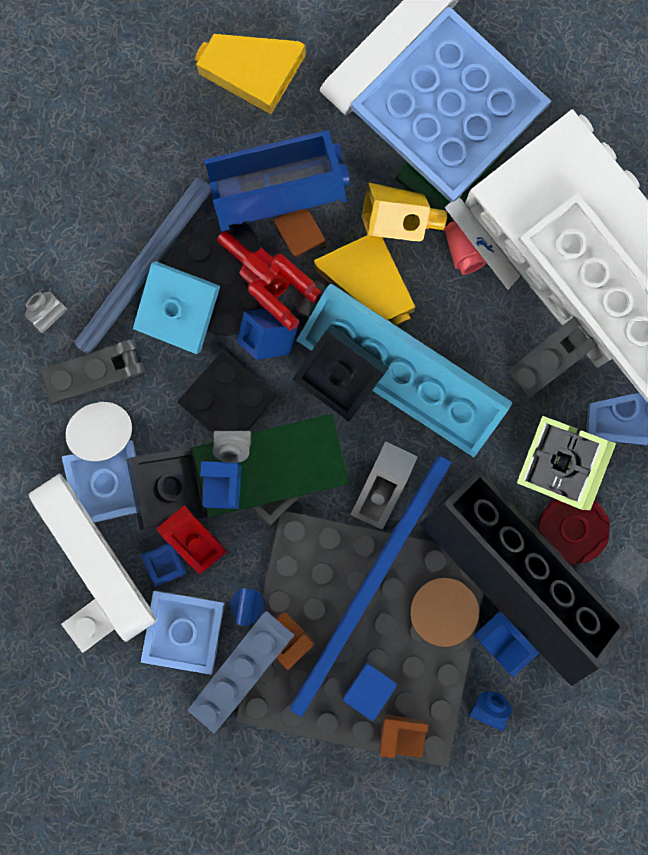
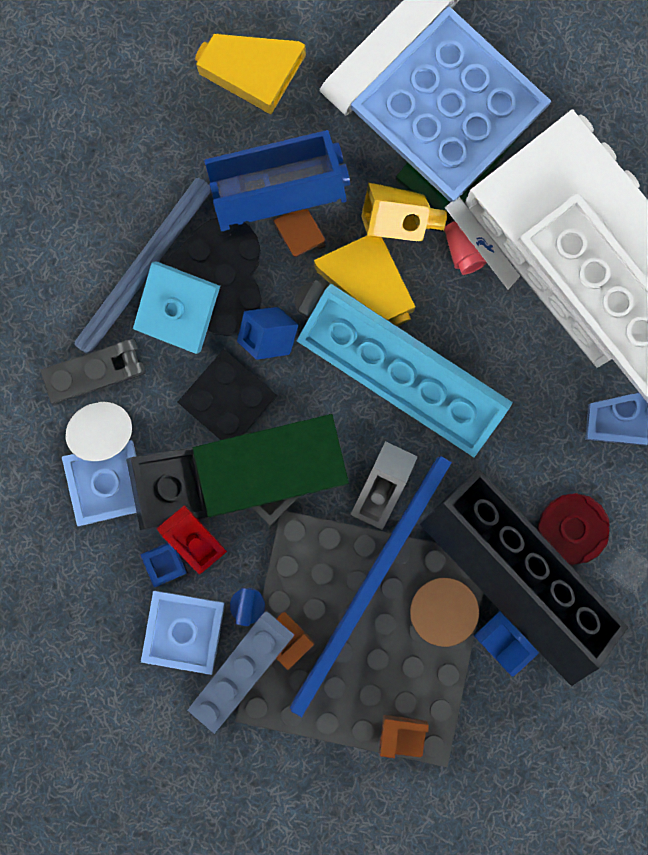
(44, 310): light grey plate -> none
(88, 626): white plate -> none
(92, 557): white beam -> none
(221, 484): blue panel -> none
(232, 445): light grey plate -> none
(270, 278): red plant -> none
(340, 373): black plate -> none
(369, 691): blue panel -> none
(491, 709): blue plate -> none
(552, 357): dark grey plate -> none
(566, 463): piece -> none

